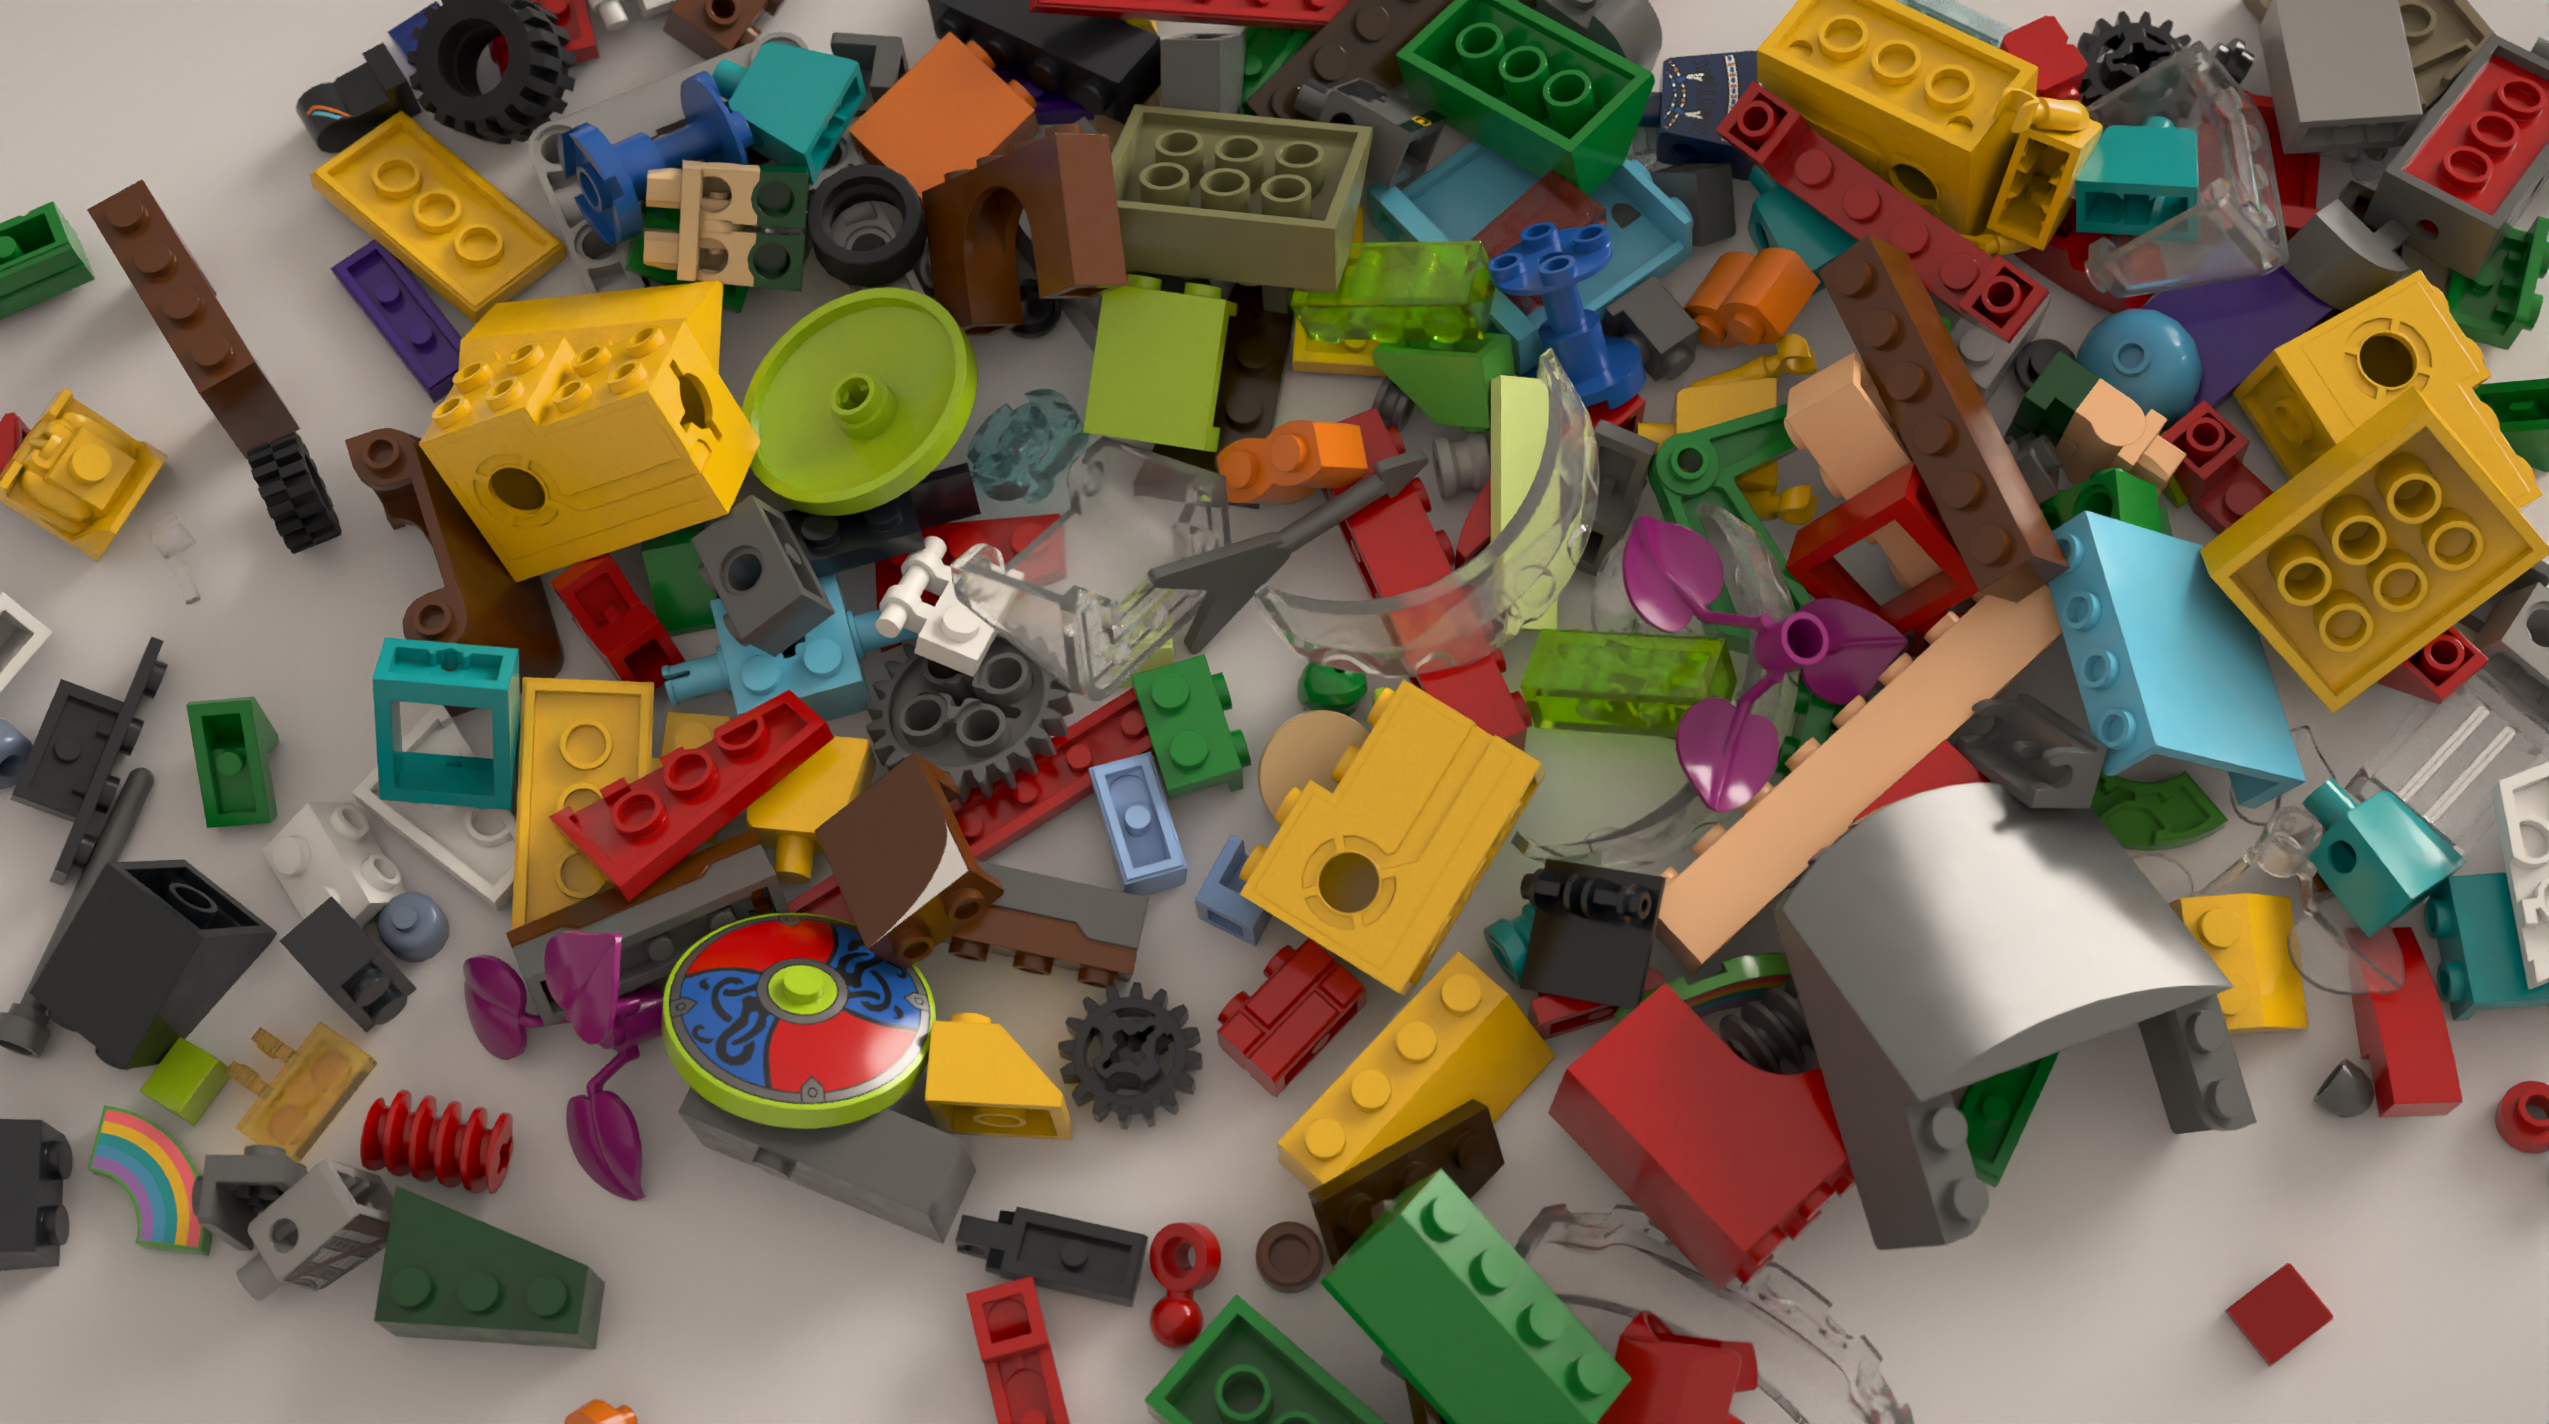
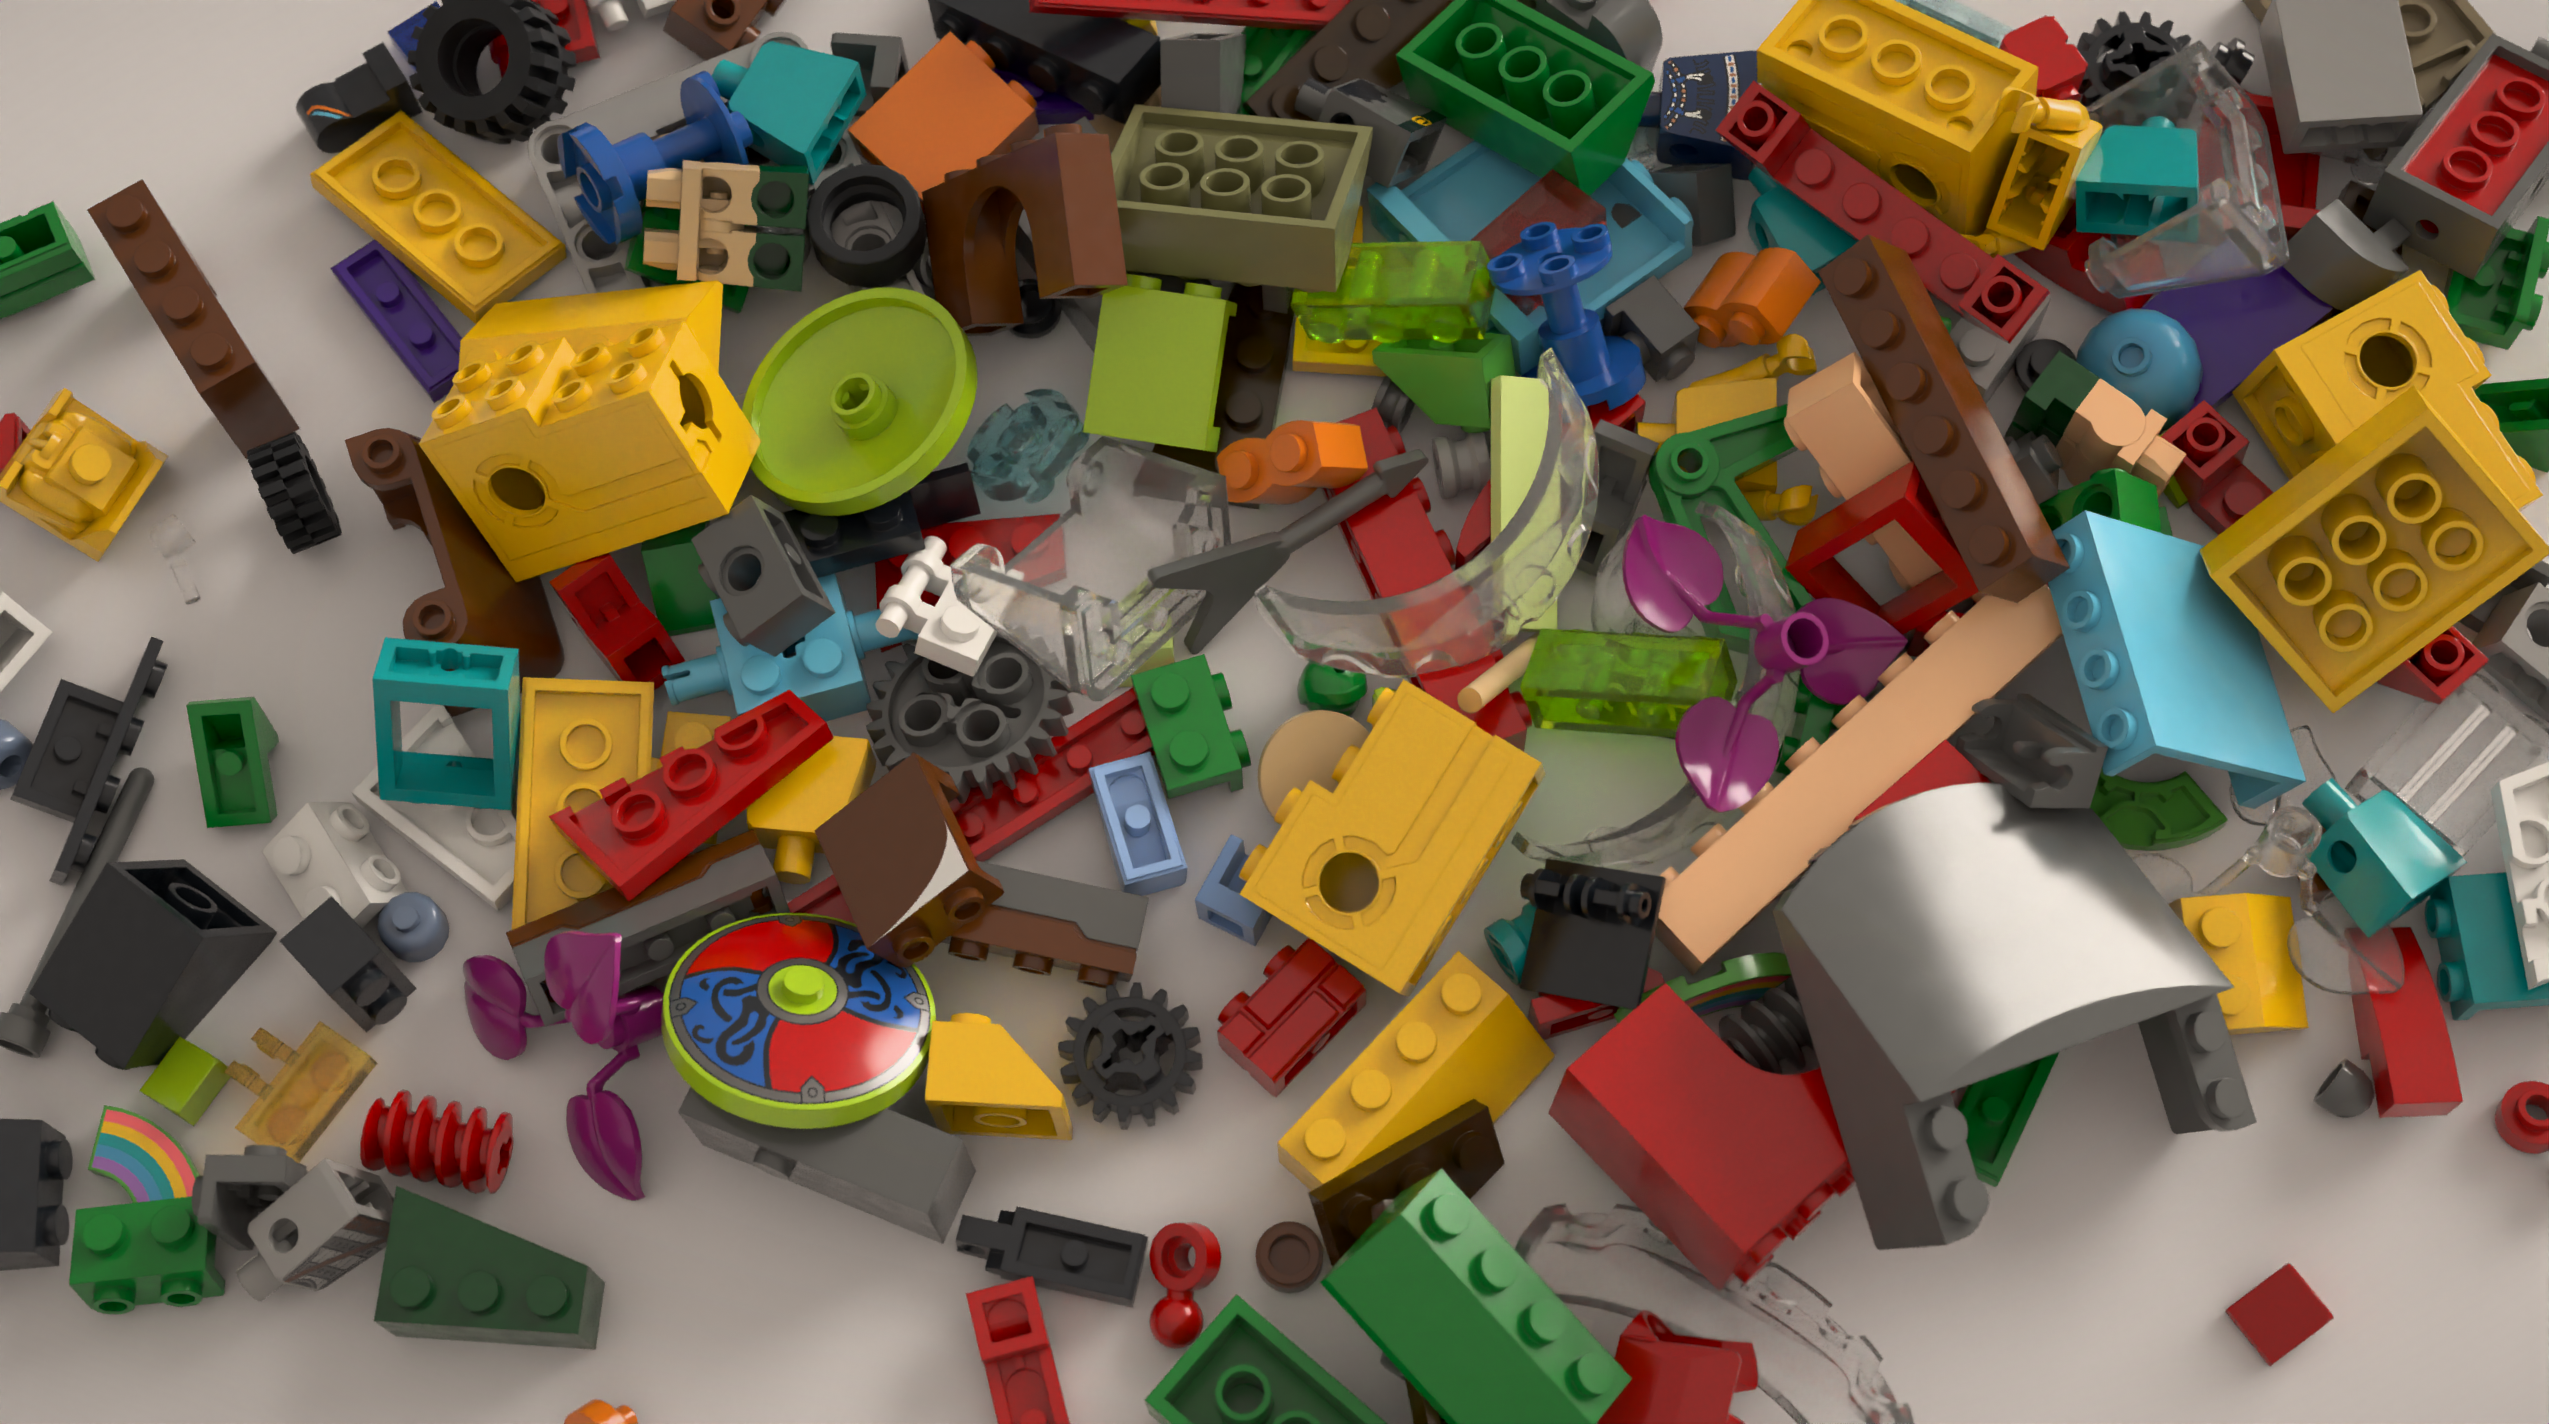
(143, 1256): none -> green bracket
(1497, 677): none -> tan bar

